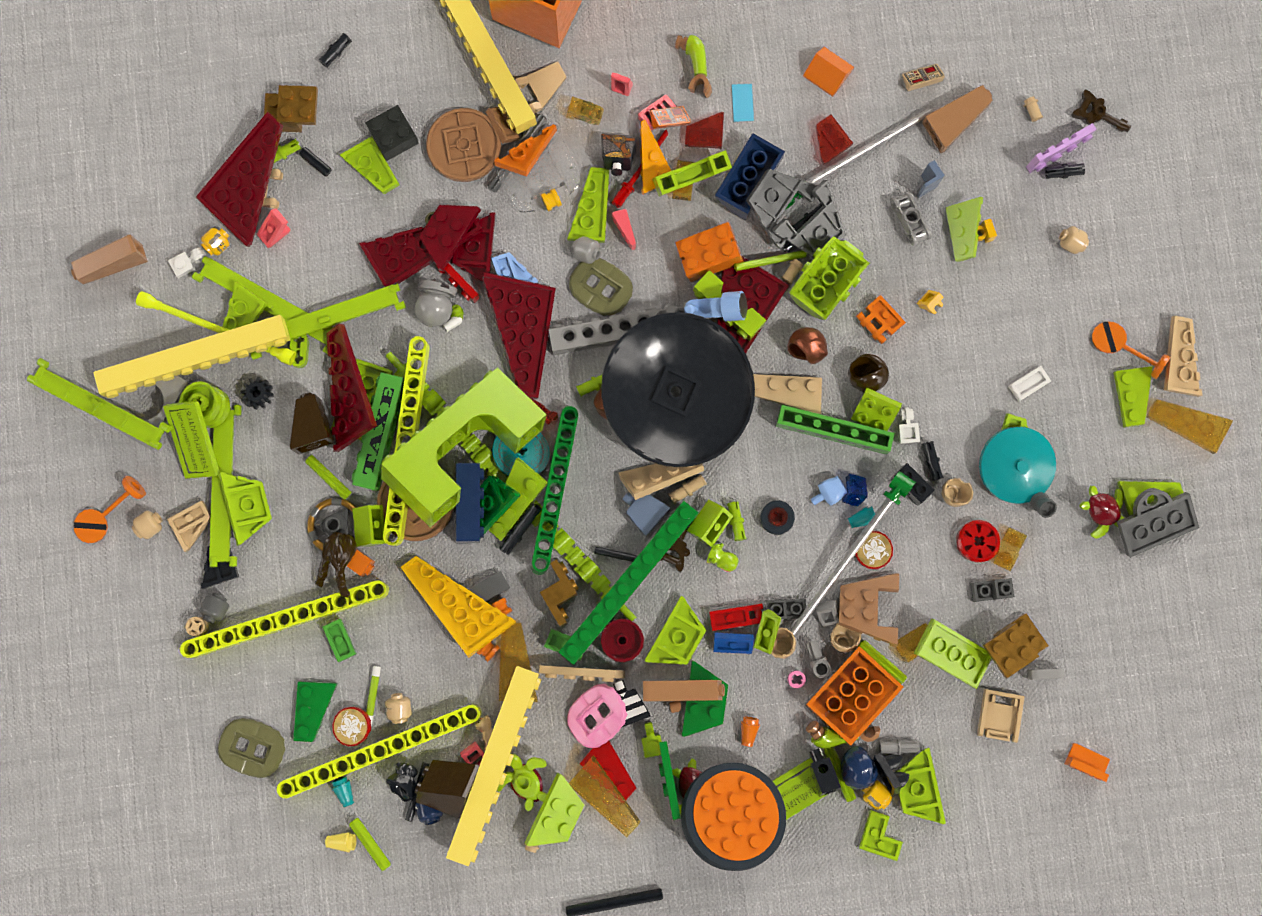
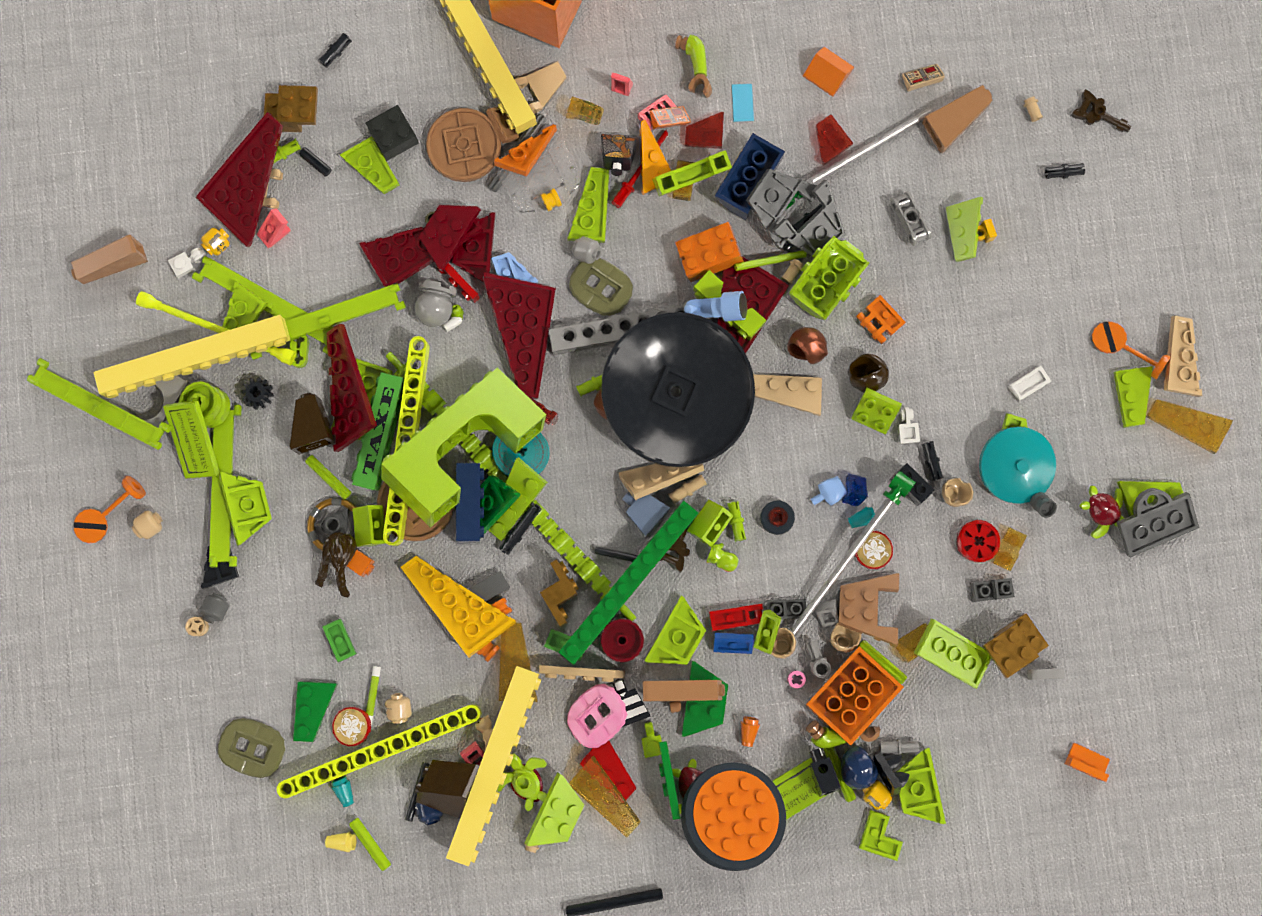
(190, 524): tan wing -> none
(276, 623): neon yellow beam -> none
(403, 782): black hair -> none
(551, 498): green beam -> none
(623, 224): coral slope -> none
(834, 429): bright green brick -> none
(930, 300): yellow tile -> none
(932, 177): sand blue panel -> none
(1000, 719): tan container -> none
(1053, 154): lavender wing -> none
(1074, 240): tan head -> none

